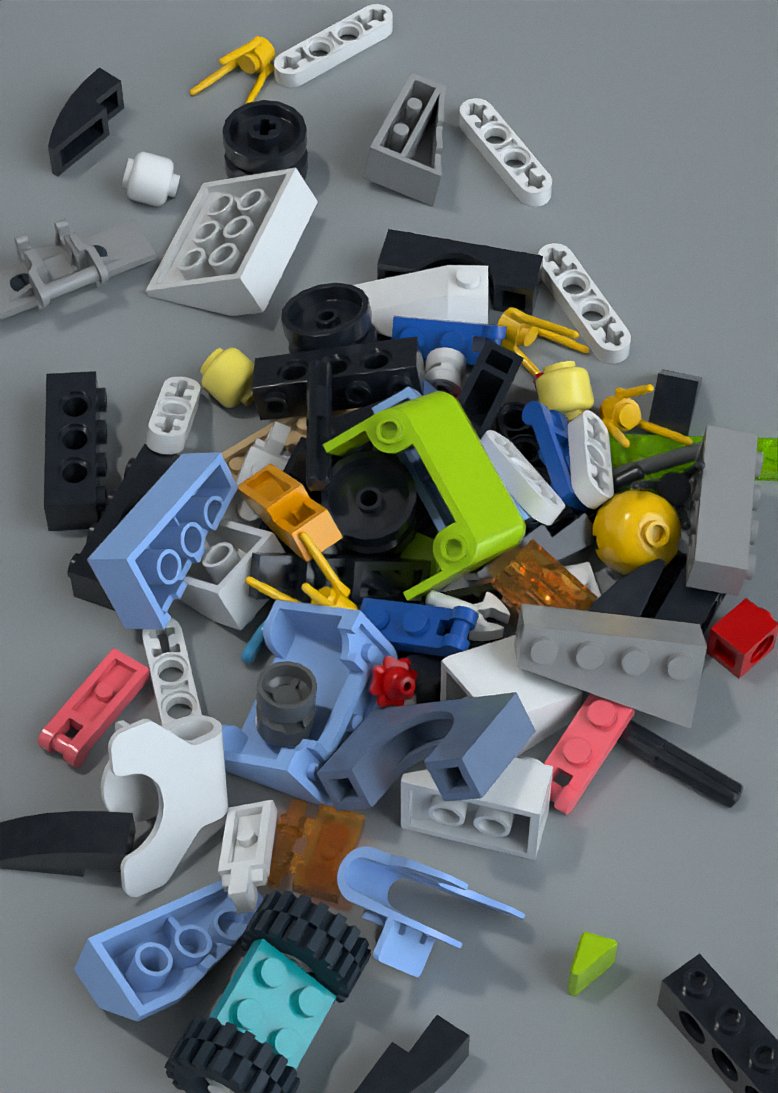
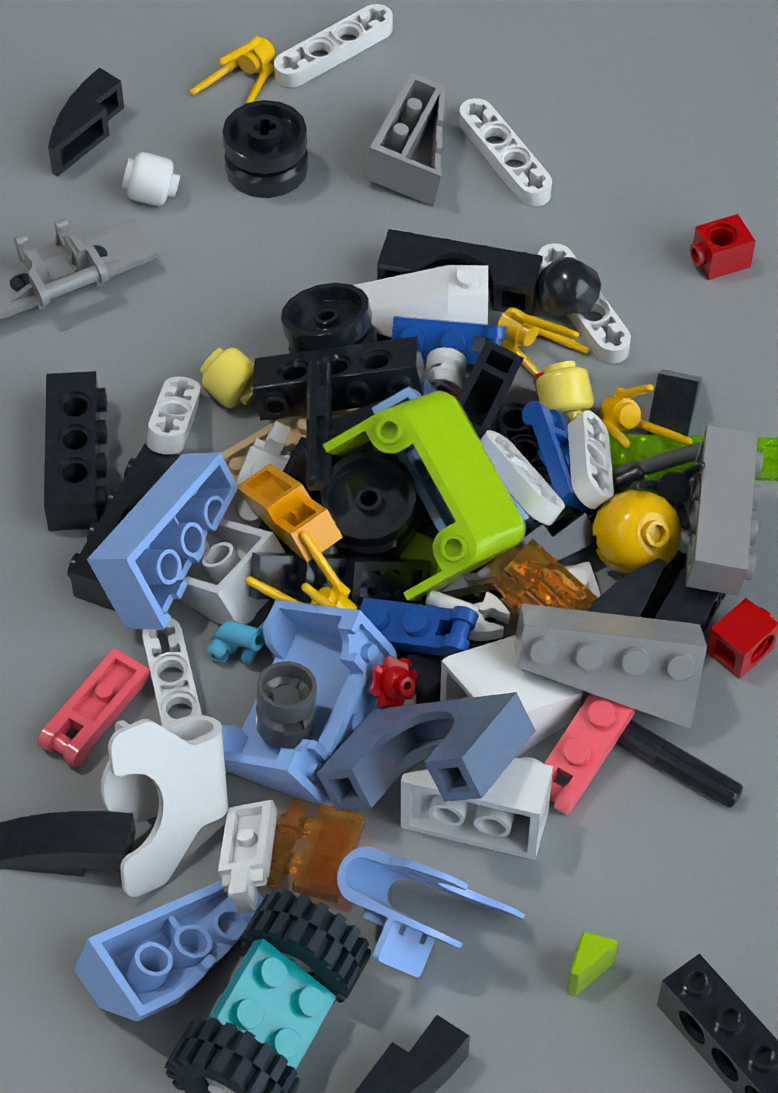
(231, 637): none -> medium azure arm
(235, 243): white slope -> none
(568, 287): none -> black hair
(722, 247): none -> red brick

